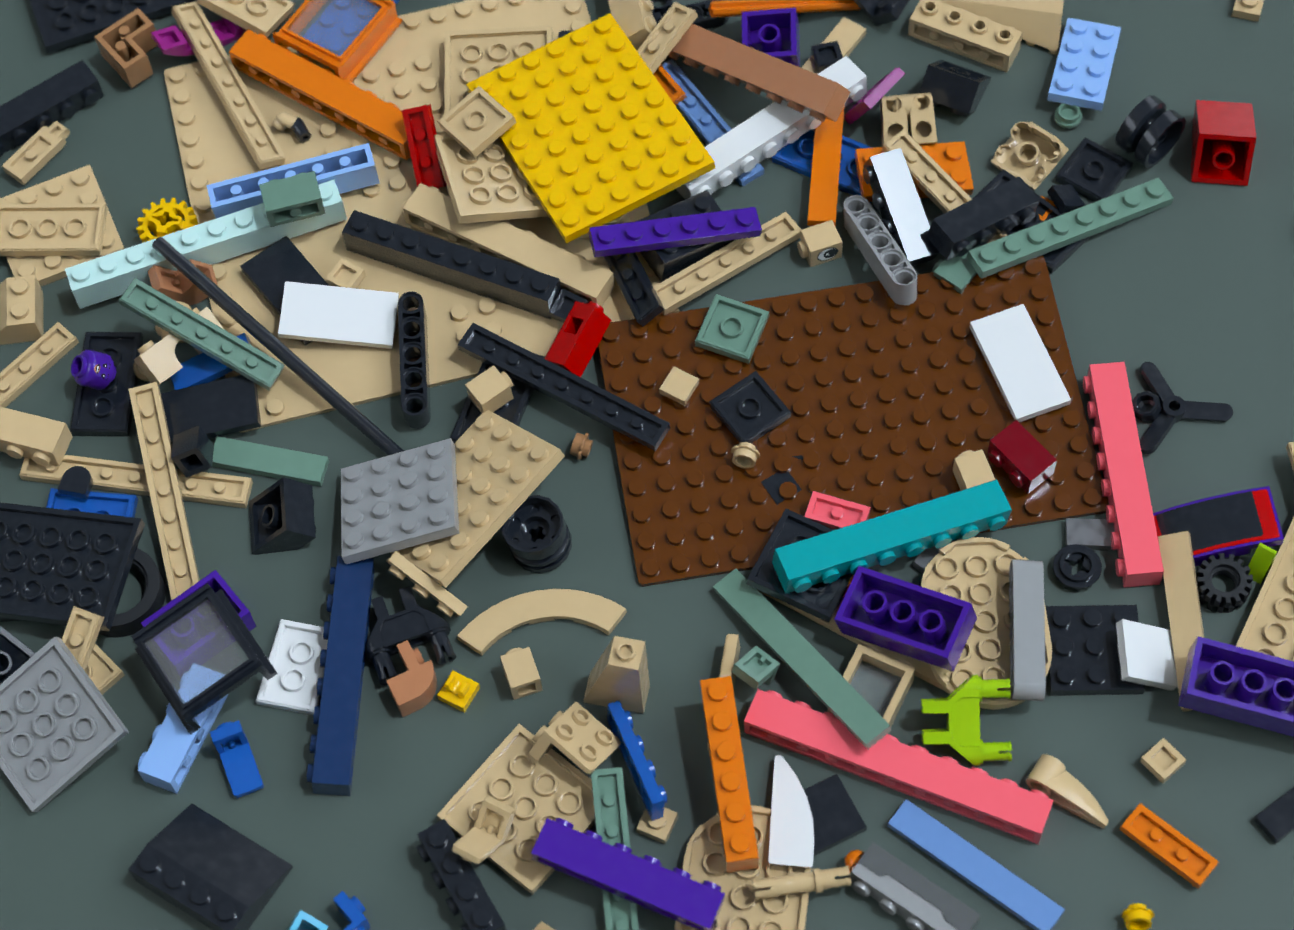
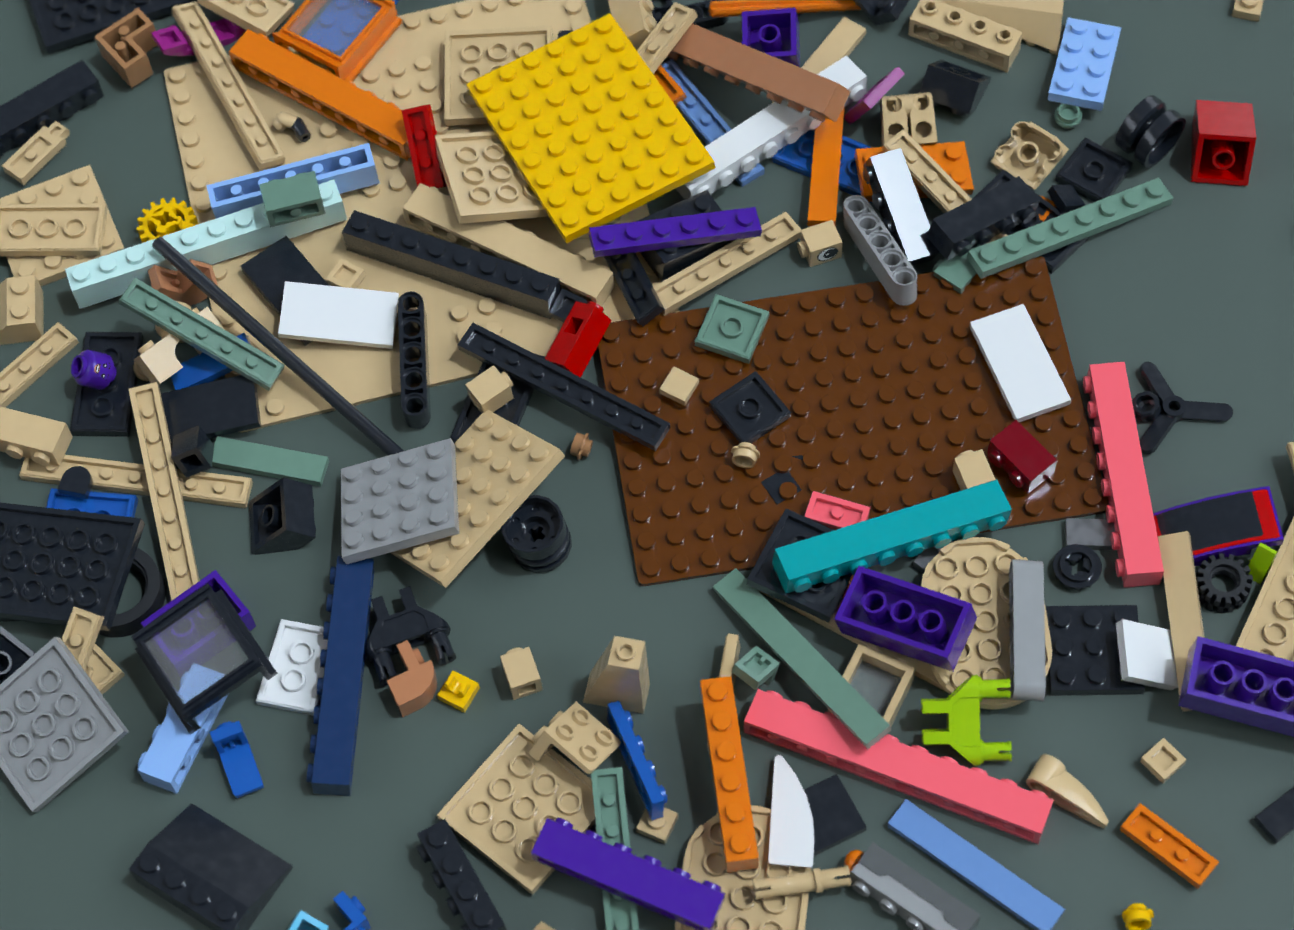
(425, 585): tan plate -> none
(476, 121): tan plate -> none
(488, 833): tan bracket -> none
(540, 607): tan tile -> none
(826, 55): black tile -> none

